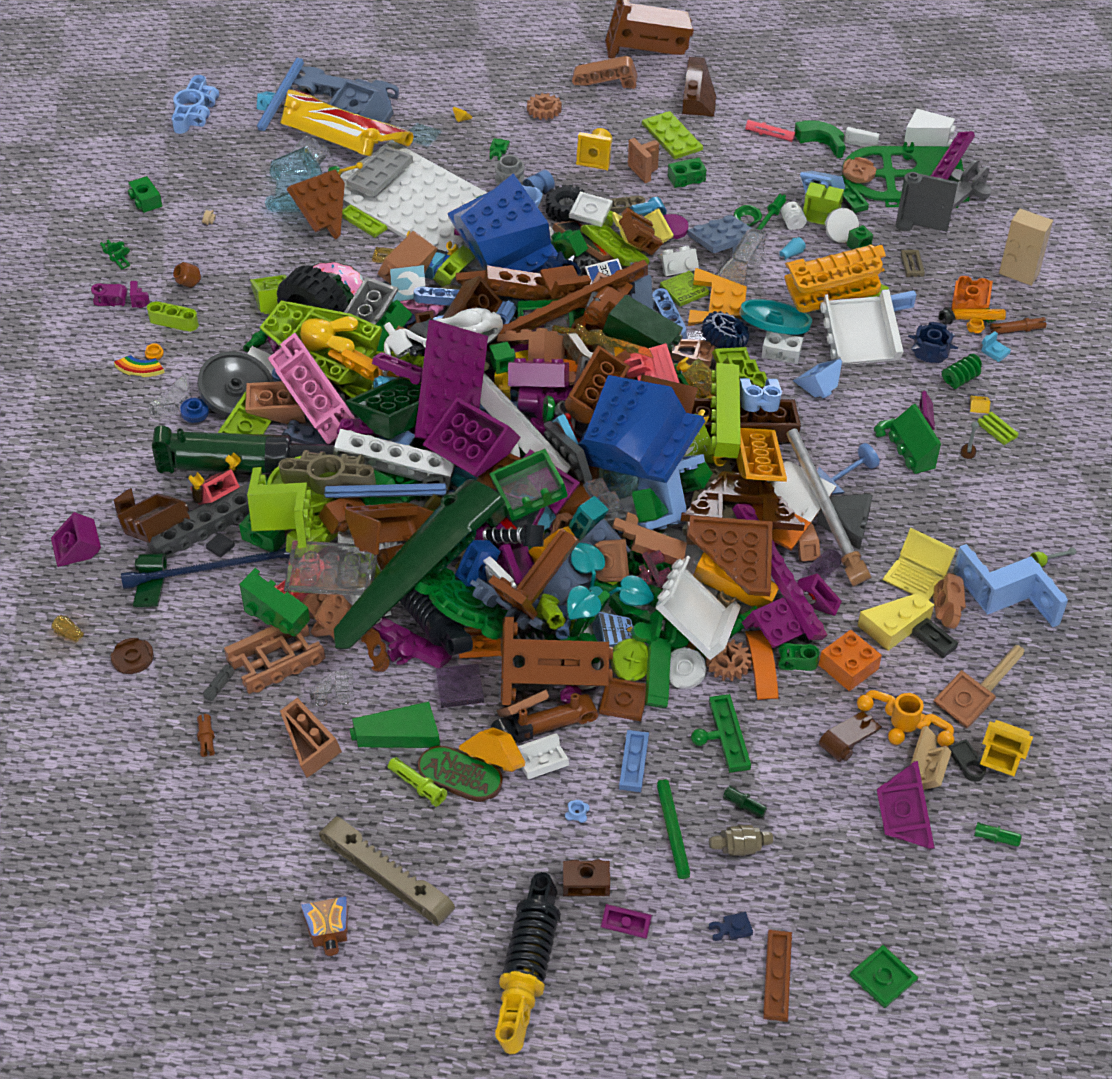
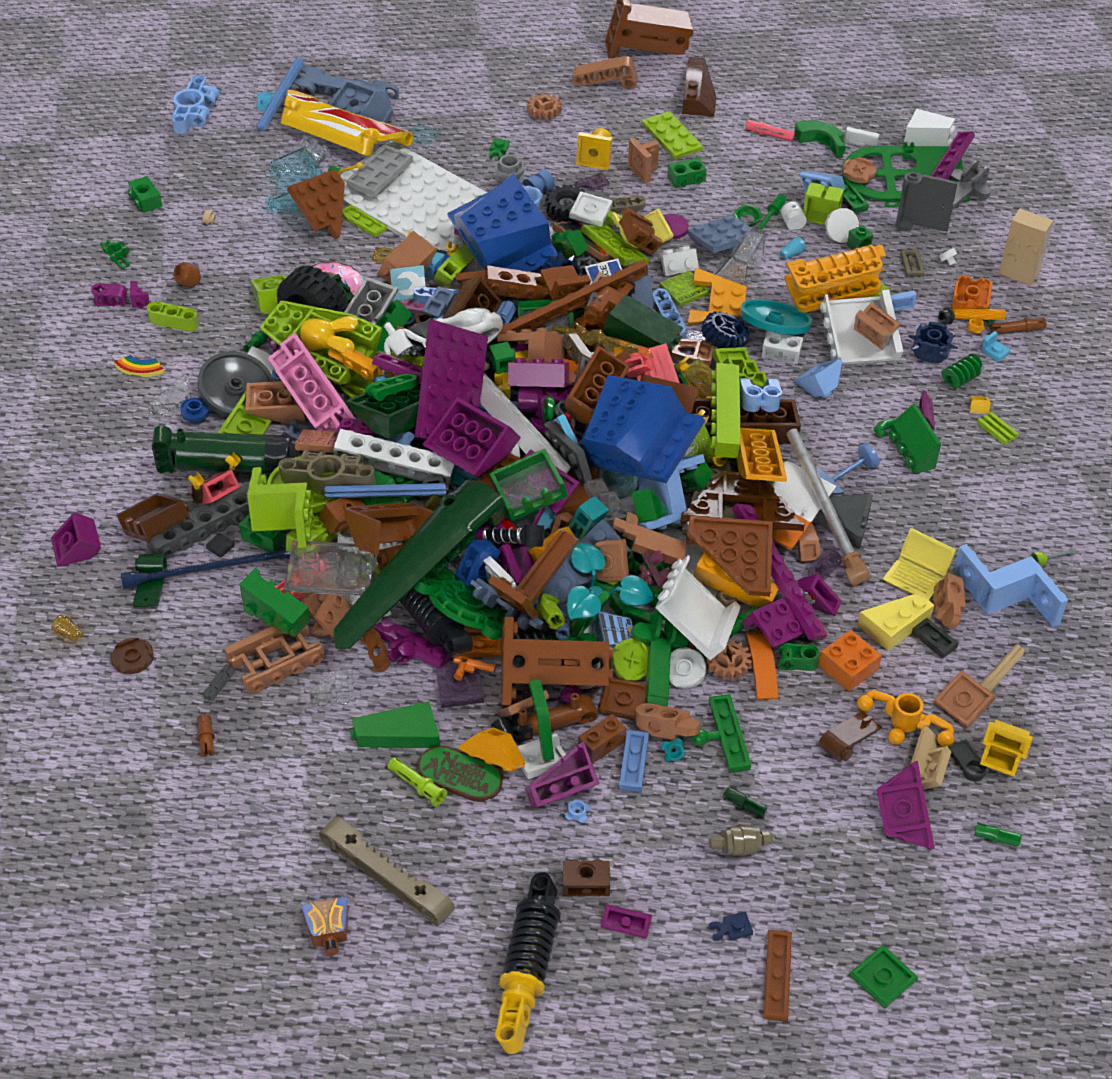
(124, 501): reddish brown slope -> none
(154, 351): light orange plate -> none
(309, 737): nougat wedge -> none
(316, 441): none -> nougat tile
(391, 386): none -> green plate
(438, 302): none -> sand blue slope
(461, 115): yellow slope -> none
(470, 665): none -> orange hose
(542, 719): none -> green beam
(565, 777): none -> magenta wedge
(593, 182): none -> clear purple tile
(603, 737): none -> dark orange brick
(648, 207): dark azure piece -> none
(665, 721): none -> nougat piece
(673, 829): green axle -> none
(677, 754): none -> teal plate
(875, 325): none -> nougat bracket
(948, 255): none -> white tile
(970, 447): hinge -> none

